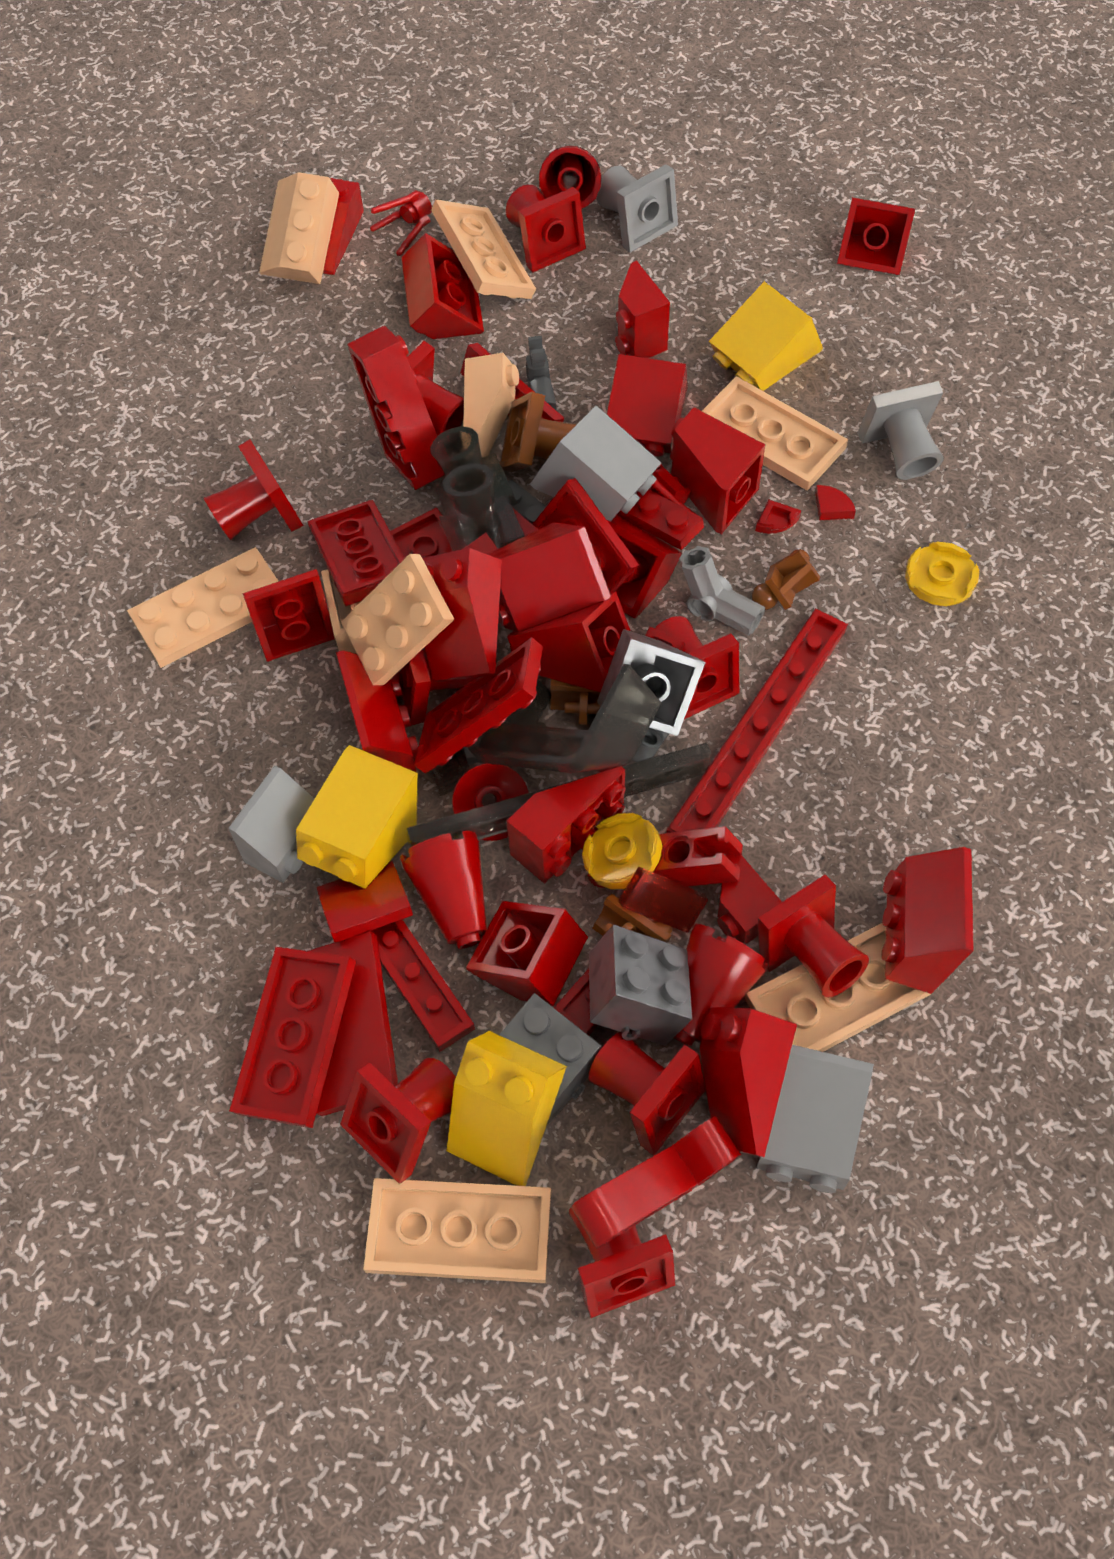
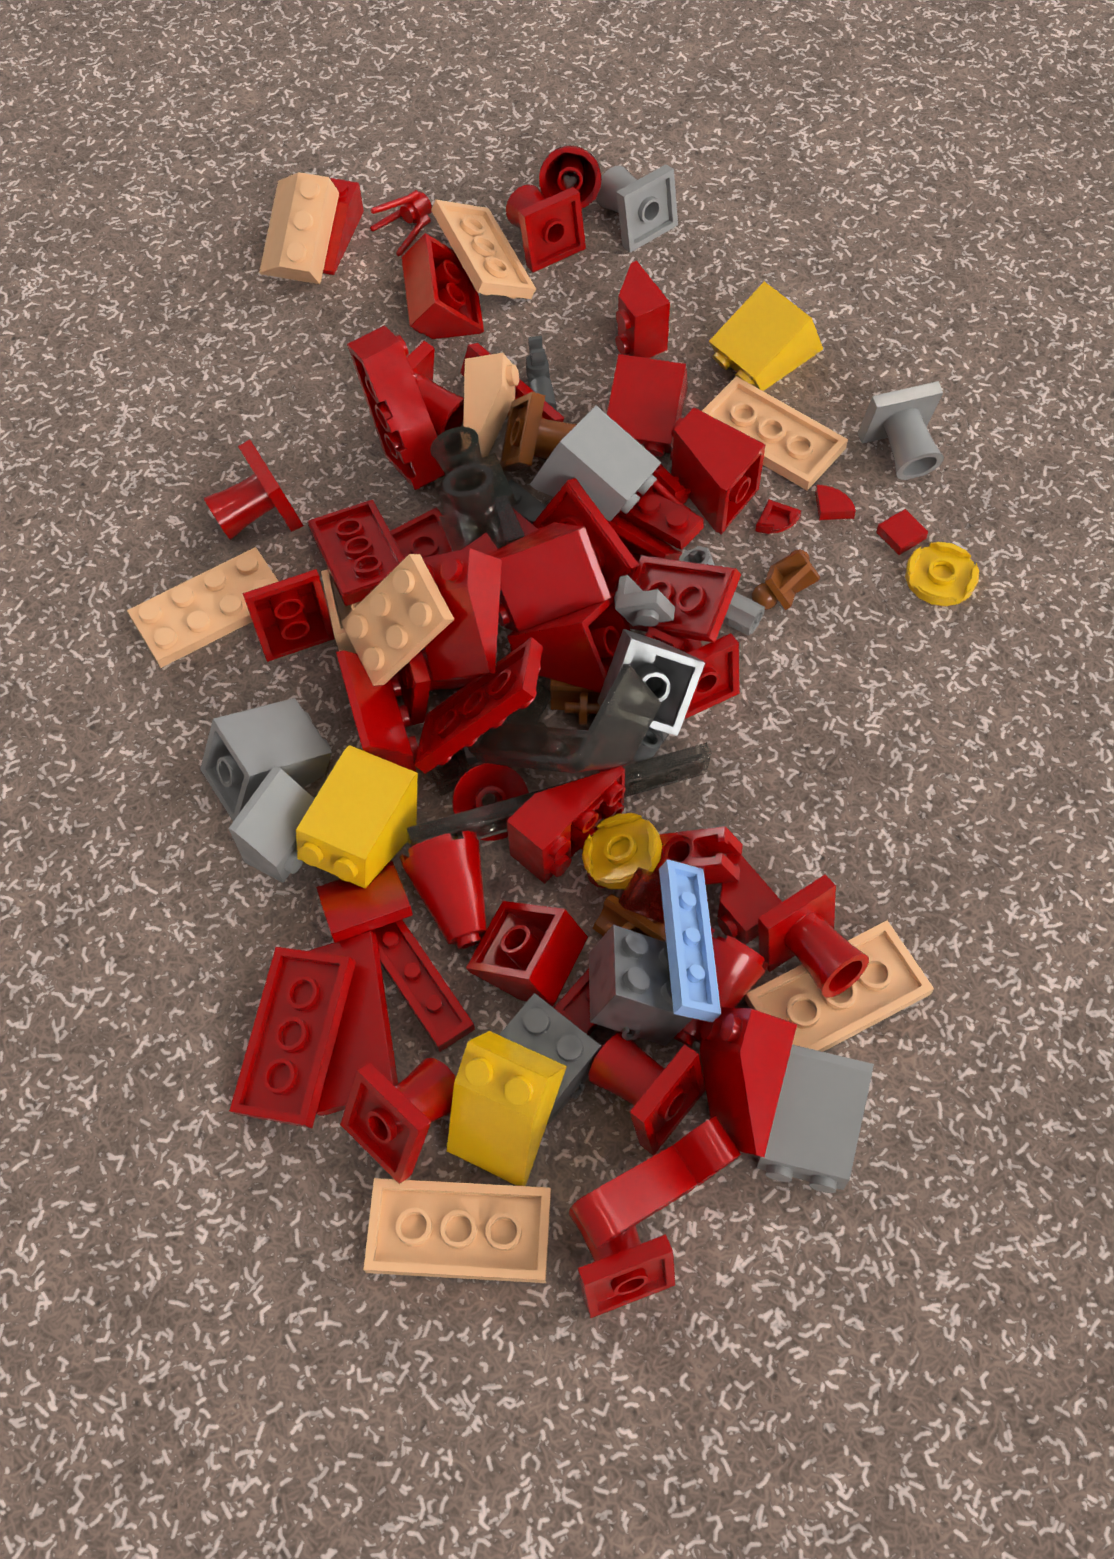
(252, 741): none -> light grey slope
(642, 606): none -> light grey bracket
(689, 942): none -> light blue plate
(695, 589): none -> red tile
(760, 724): red tile -> none
(876, 236): red slope -> none
(902, 532): none -> red tile
(928, 918): red slope -> none

